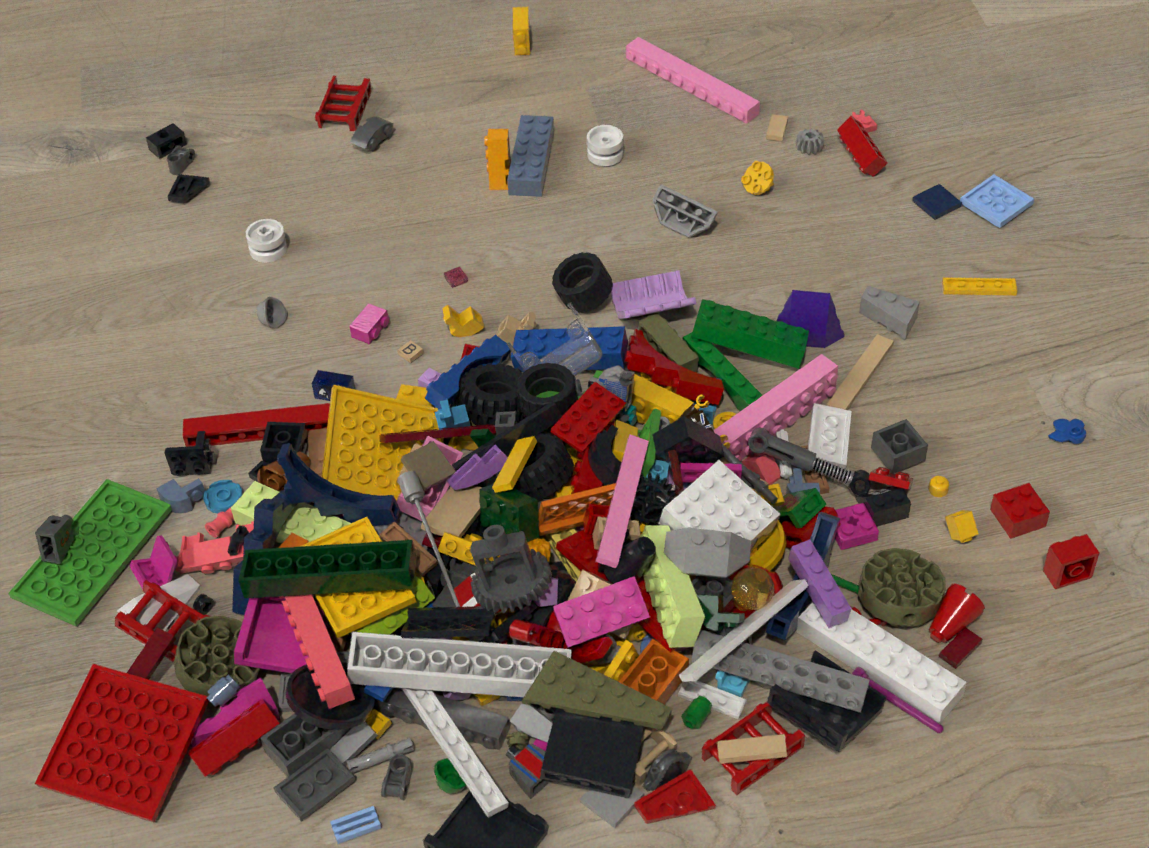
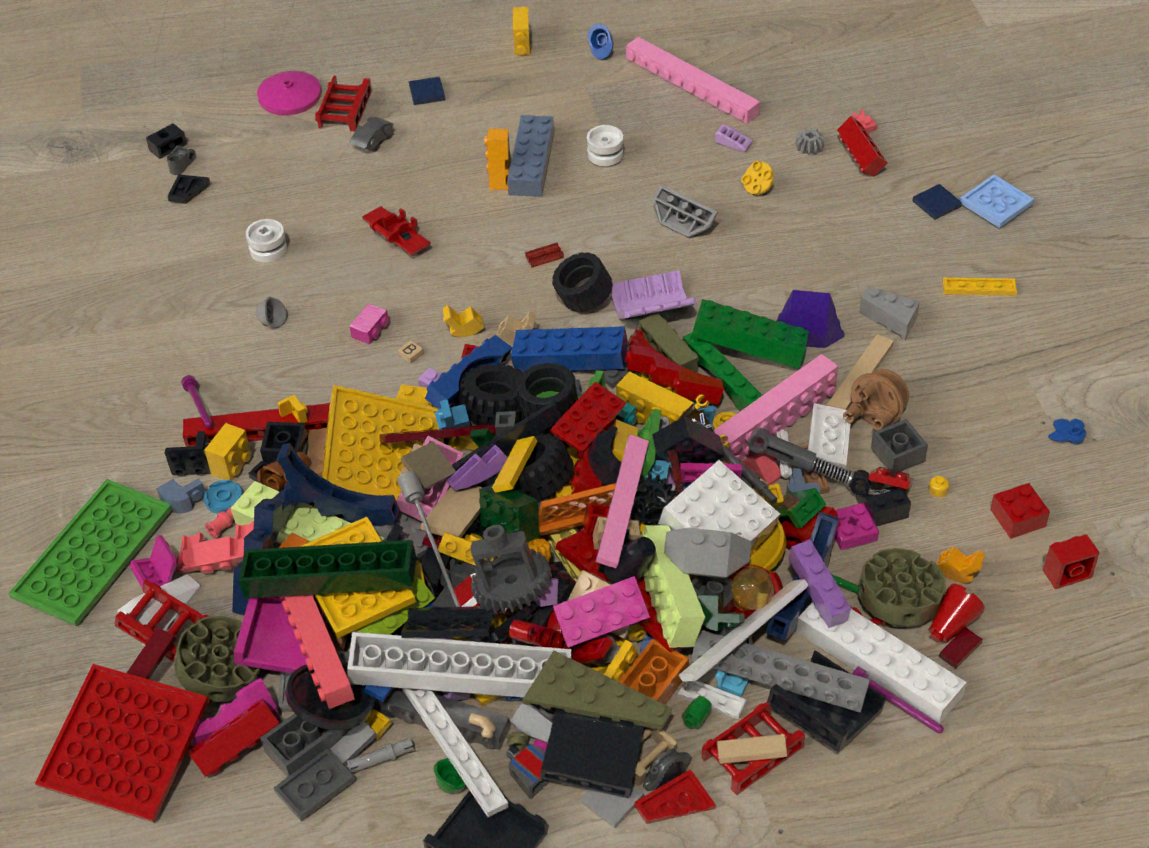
(55, 538): dark grey torso -> none
(190, 384): none -> magenta piece
(203, 604): black bush -> none
(223, 691): sand blue brick -> none
(228, 452): none -> yellow brick
(237, 539): black arm -> none
(289, 93): none -> dark pink dish
(293, 406): none -> yellow bracket
(324, 381): clear blue brick -> none
(355, 821): light blue tile -> none
(397, 229): none -> red piece
(397, 781): dark grey piece -> none
(424, 560): medium nougat tile -> none
(426, 90): none -> dark blue tile
(455, 277): clear pink plate -> none
(485, 723): none -> tan arm
(544, 255): none -> clear red tile
(575, 354): clear windscreen -> none
(600, 41): none -> blue piece
(619, 383): torso -> none
(726, 136): none -> lavender slope
(777, 127): tan tile -> none
(878, 398): none -> medium nougat piece
(958, 566): none -> light orange brick
(961, 525): yellow brick -> none

